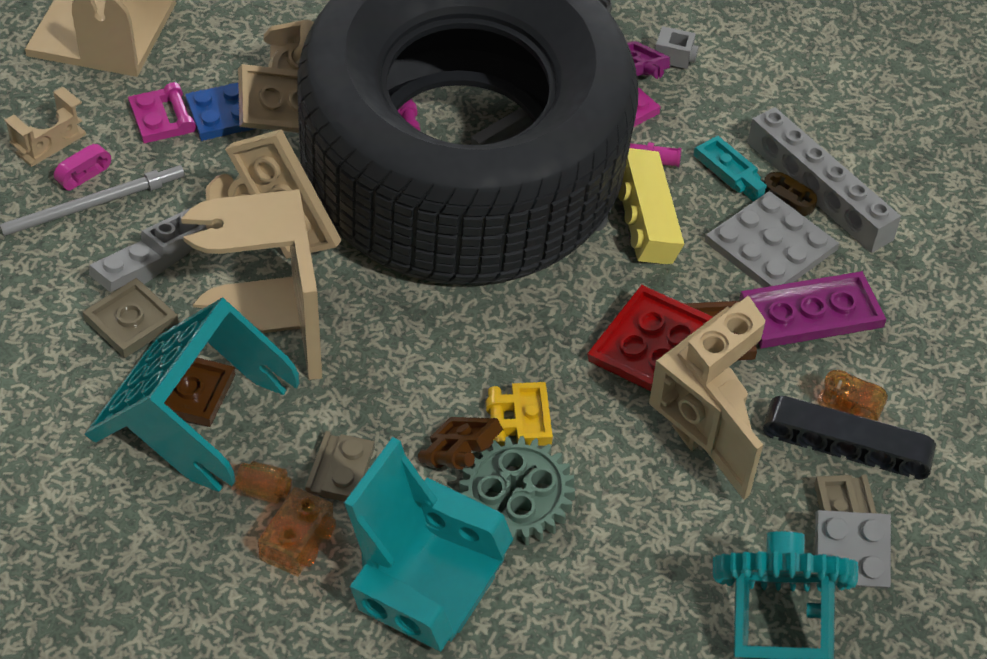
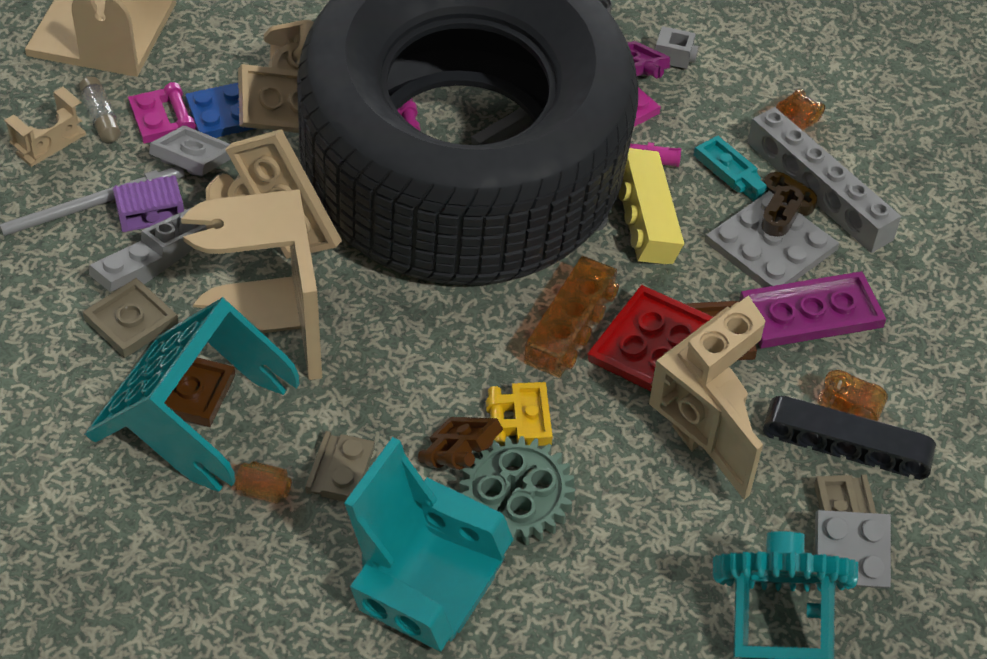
(82, 166): dark pink beam -> none
(99, 109): none -> piece
(147, 202): none -> medium lavender brick
(190, 150): none -> light grey plate
(296, 532): clear orange brick -> none
(571, 316): none -> clear orange brick
(777, 208): none -> dark brown beam
(801, 109): none -> clear orange piece

